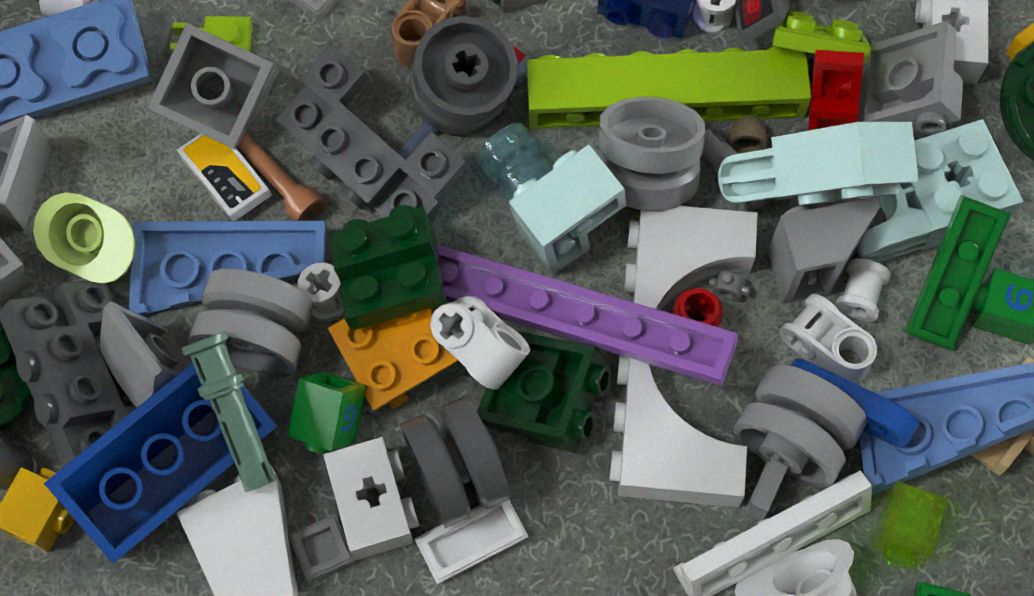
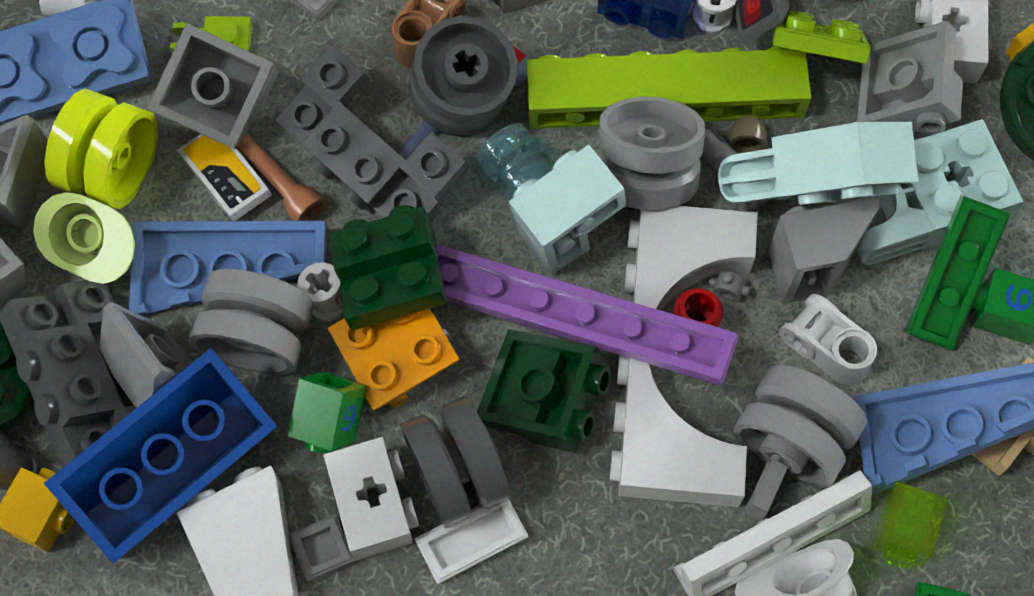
(101, 148): none -> neon yellow wheel
(223, 389): sand green pin -> none
(481, 341): white piece -> none
(835, 88): red slope -> none
(863, 289): white bush -> none
(885, 418): blue beam -> none

